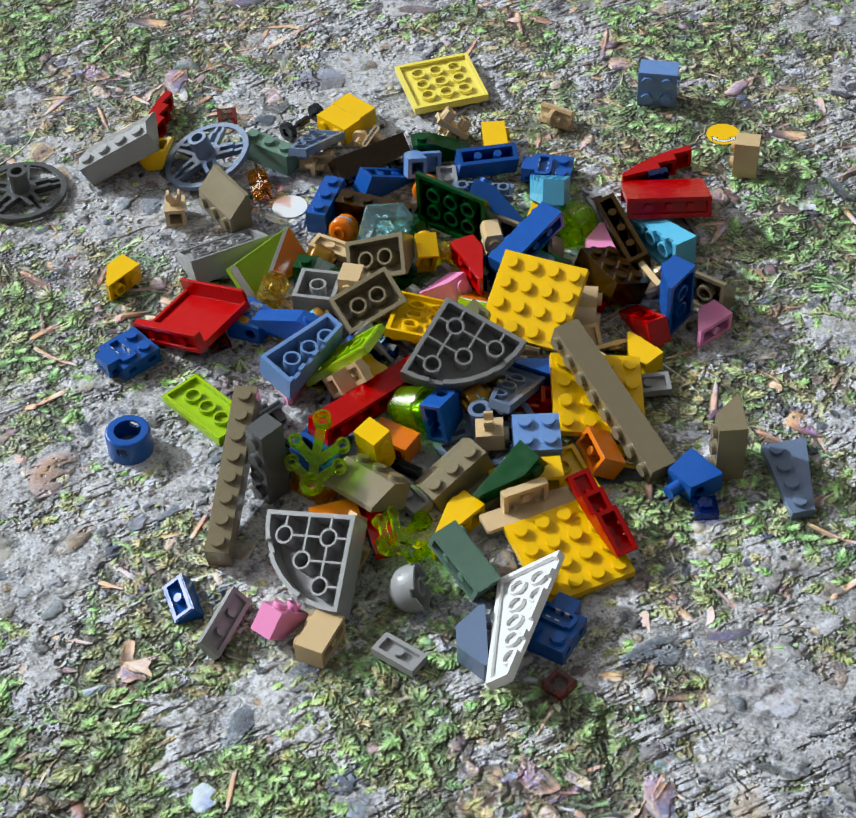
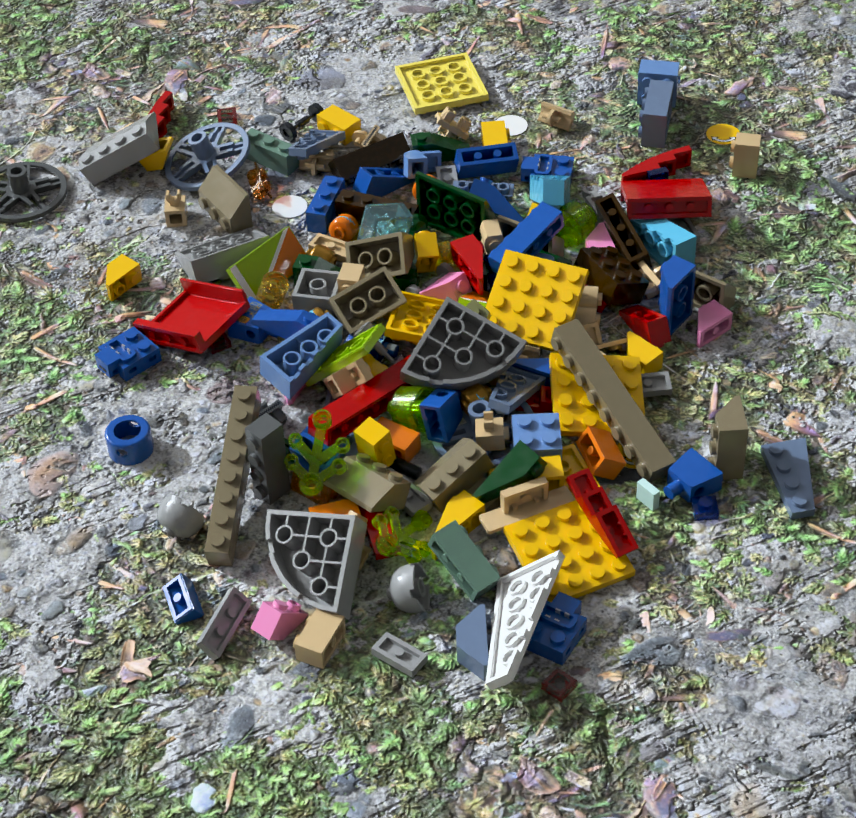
(179, 518): none -> light grey cylinder
(201, 406): lime tile -> none
(358, 108): yellow brick -> none
(515, 124): none -> white sticker
(648, 494): none -> light aqua tile
(656, 113): none -> sand blue brick

